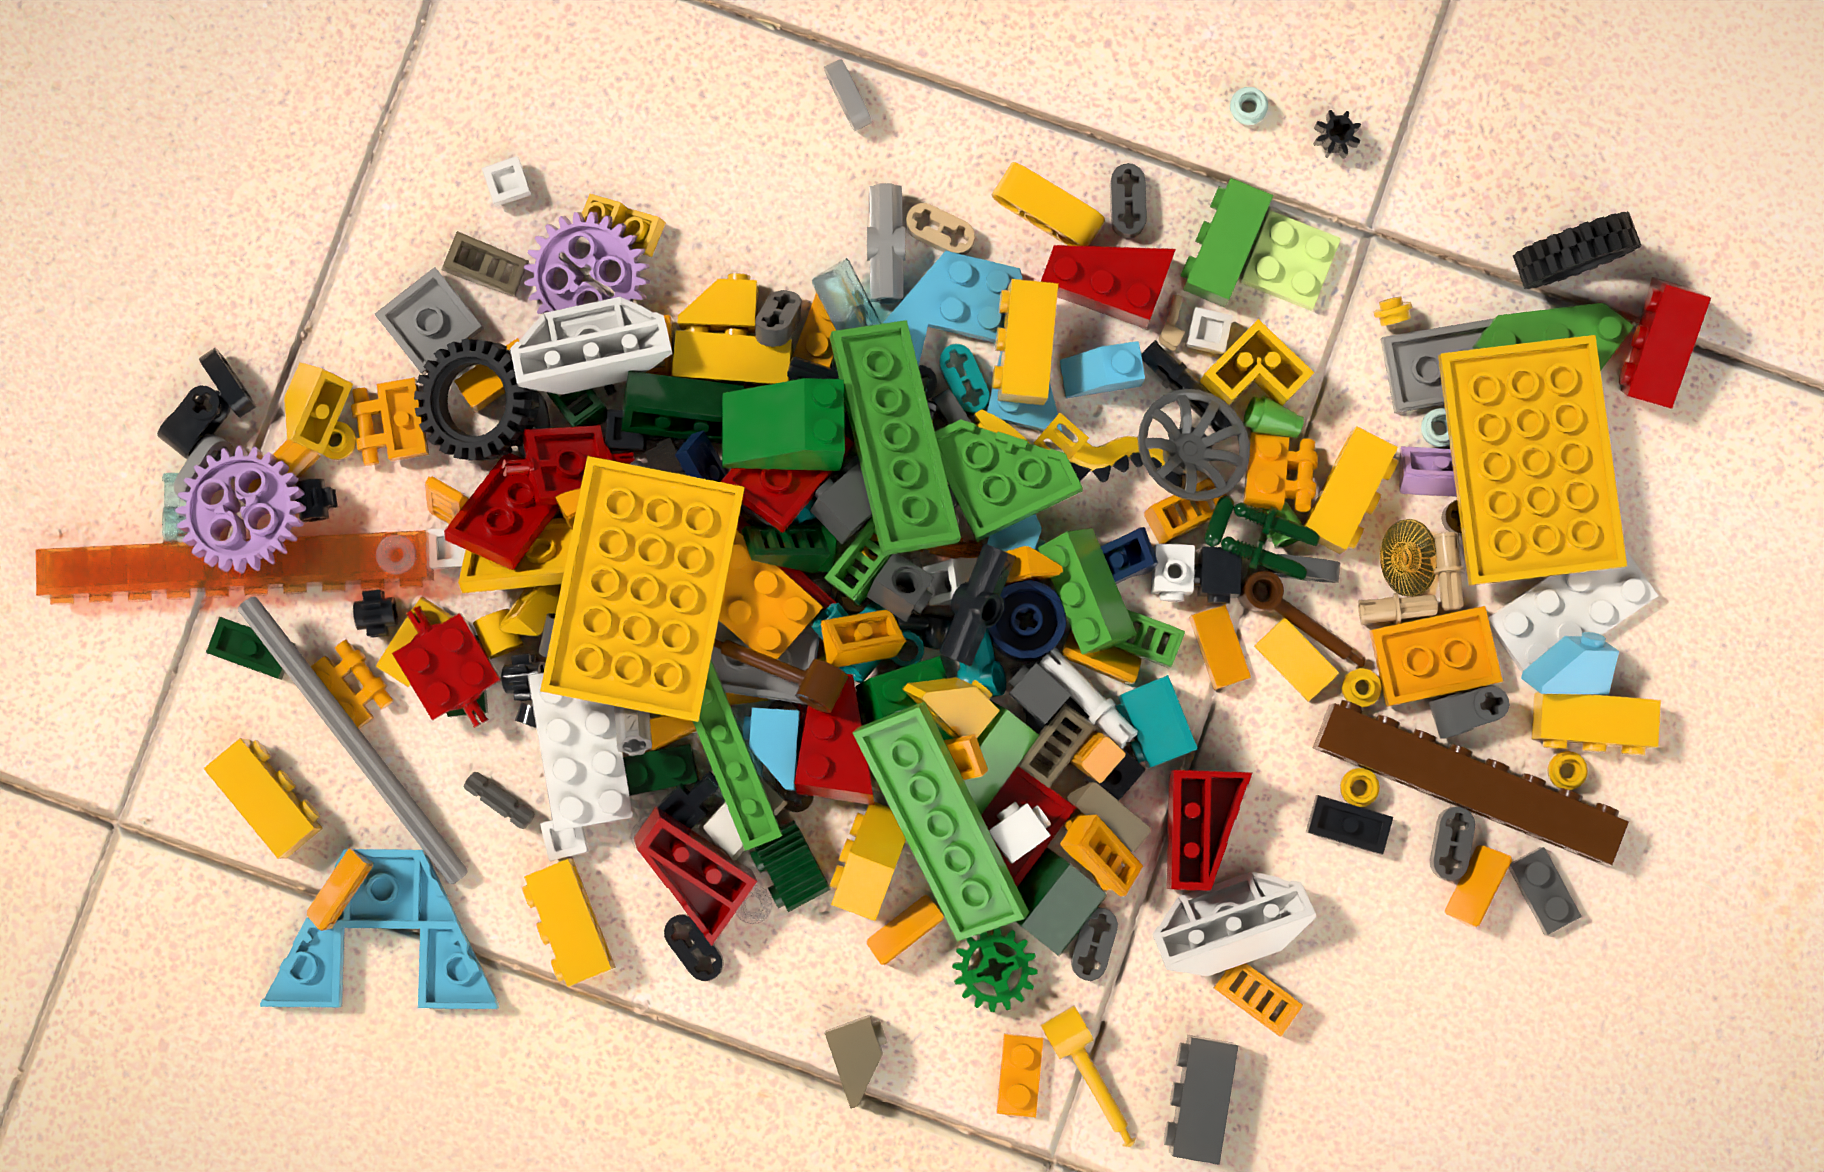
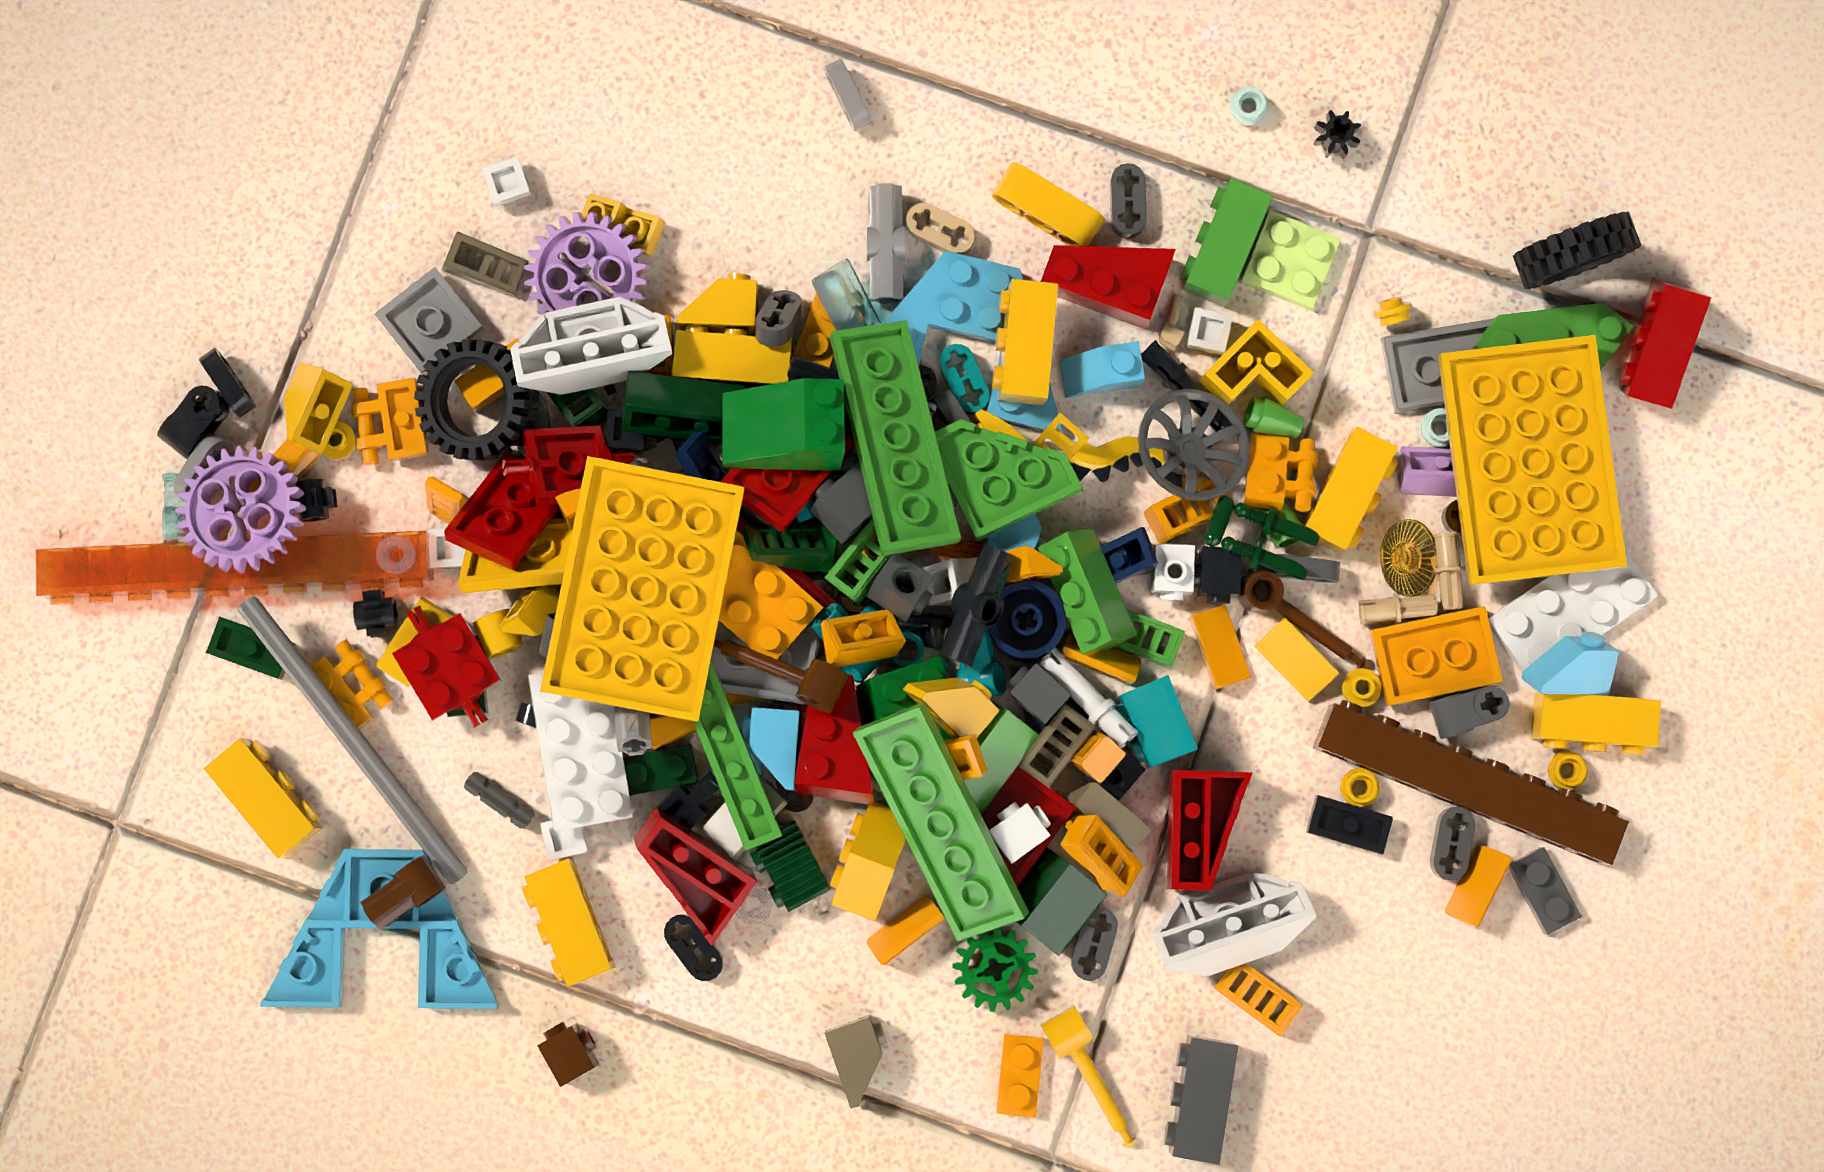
(339, 889): light orange slope -> none
(411, 887): none -> reddish brown piece
(515, 675): black gear -> none
(568, 1052): none -> reddish brown brick

